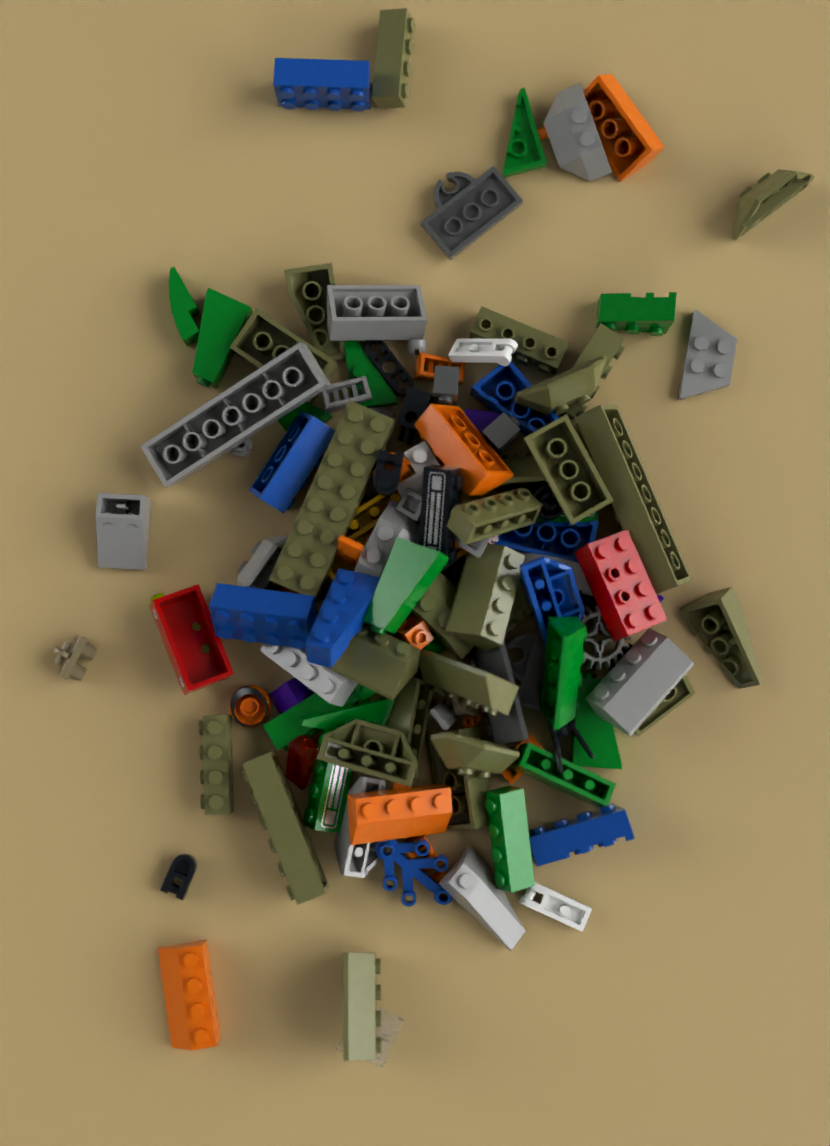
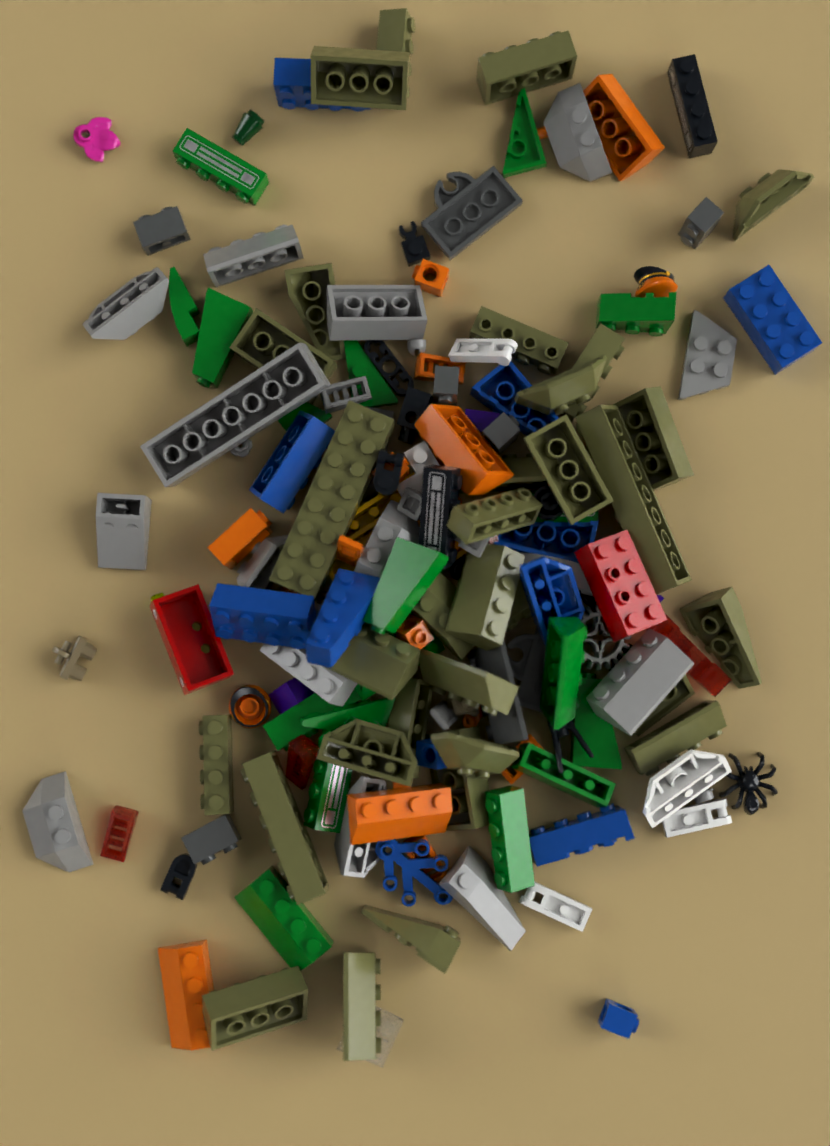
(56, 825): none -> light grey wedge
(99, 138): none -> dark pink plate
(129, 307): none -> light grey wedge
(131, 818): none -> clear red slope
(161, 230): none -> dark grey brick
(212, 838): none -> dark grey brick
(220, 167): none -> green brick
(241, 538): none -> orange window
(248, 127): none -> dark green cone
(253, 255): none -> light grey slope
(255, 1007): none -> olive slope
(283, 922): none -> green slope
(359, 77): none -> olive slope
(414, 247): none -> black plate
(428, 755): none -> blue brick
(432, 941): none -> olive wedge
(435, 286): none -> orange brick
(526, 66): none -> olive brick
(618, 1019): none -> blue brick
(655, 281): none -> piece
(655, 437): none -> olive slope
(676, 736): none -> olive slope
(681, 783): none -> white wedge
(692, 106): none -> black brick
(696, 818): none -> white plate
(700, 223): none -> dark grey brick
(703, 671): none -> clear red slope
(705, 796): none -> light grey plate
(749, 782): none -> black animal
(772, 319): none -> blue brick

